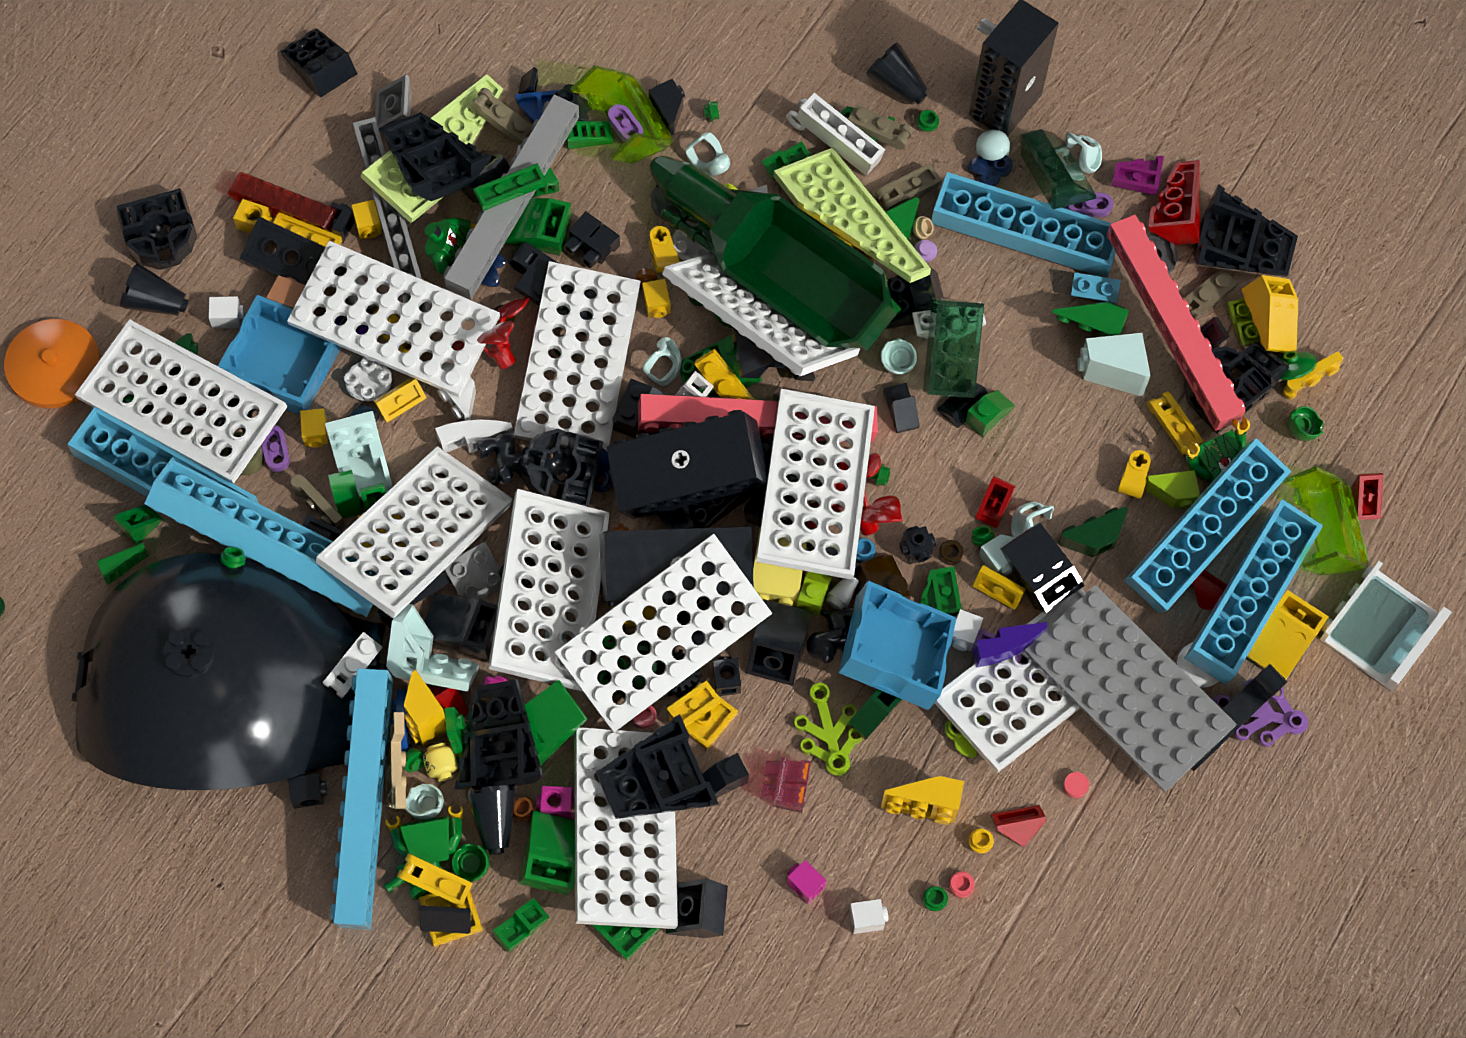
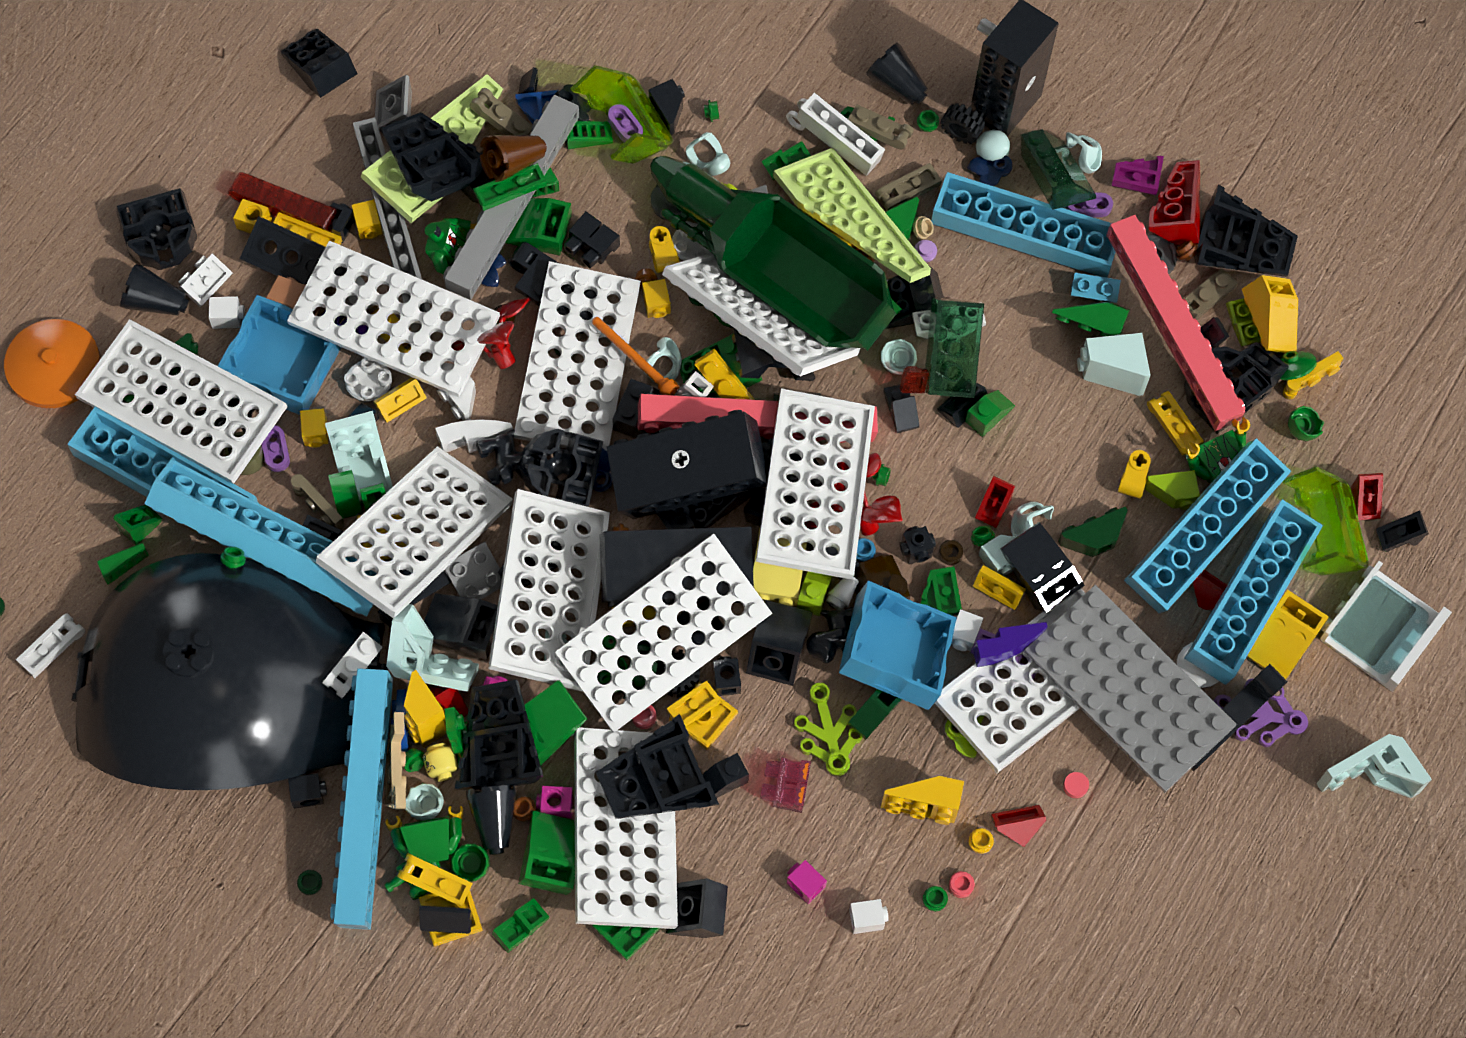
(50, 645): none -> white plate
(205, 279): none -> white bracket
(309, 882): none -> dark green plate
(510, 154): none -> reddish brown cone
(666, 385): none -> orange piece
(914, 380): none -> clear red tile
(962, 123): none -> black tyre
(1186, 250): none -> dark orange plate
(1397, 766): none -> light aqua bracket
(1405, 530): none -> black slope

